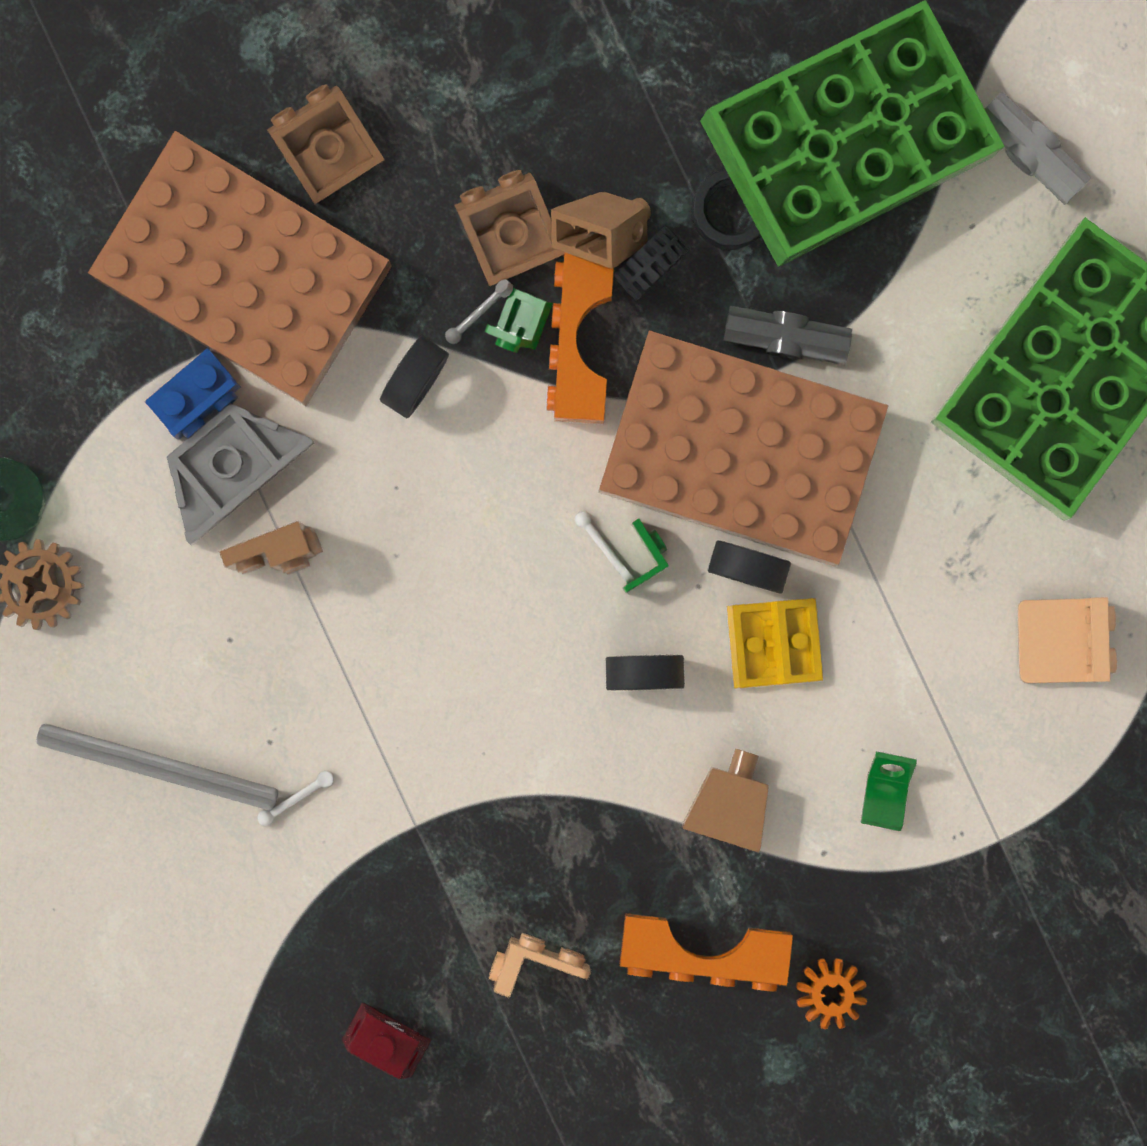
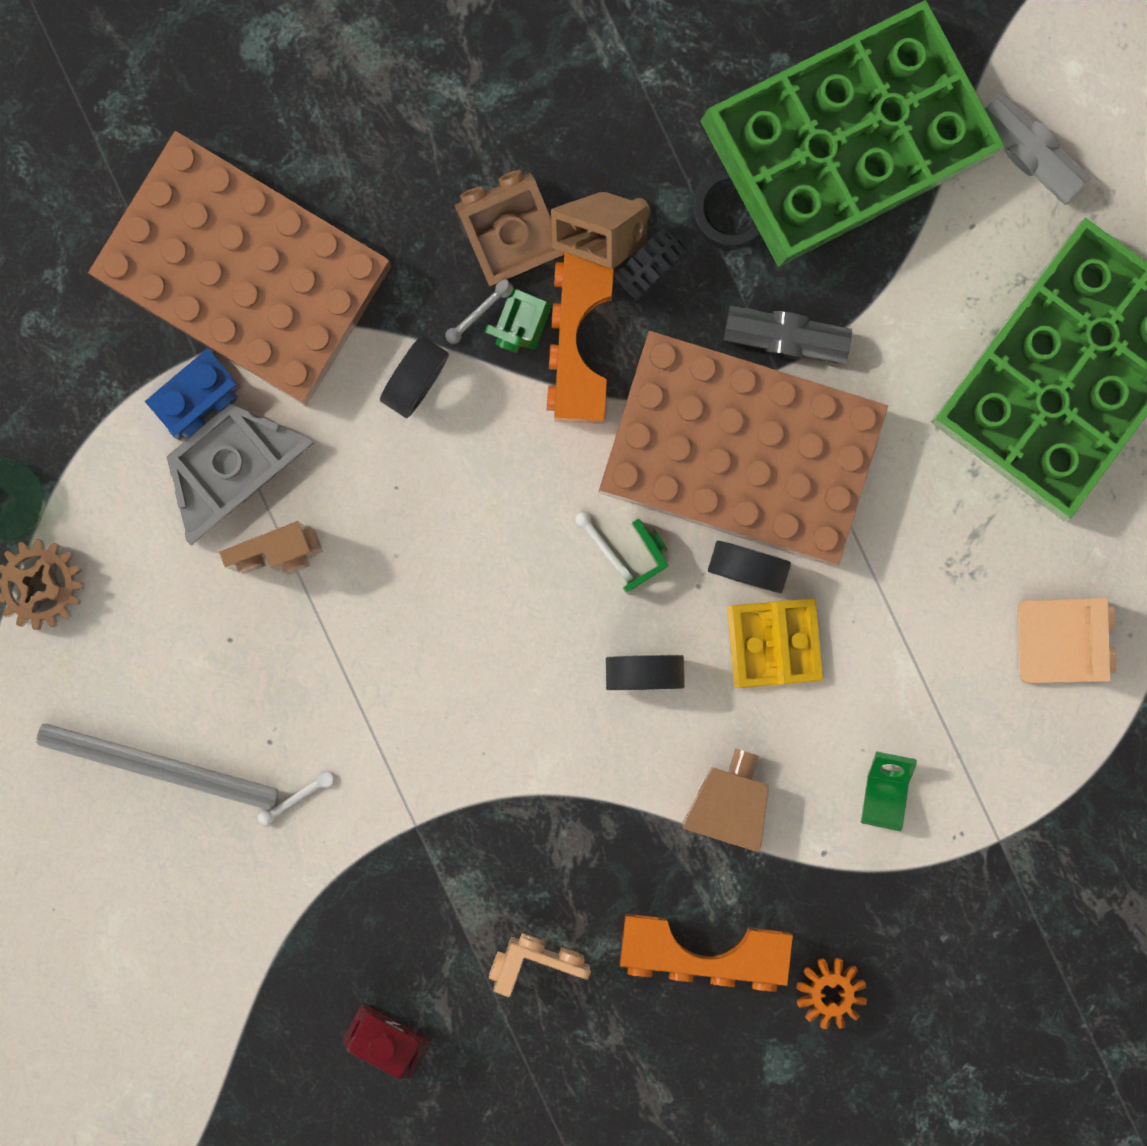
(324, 142): medium nougat plate -> none

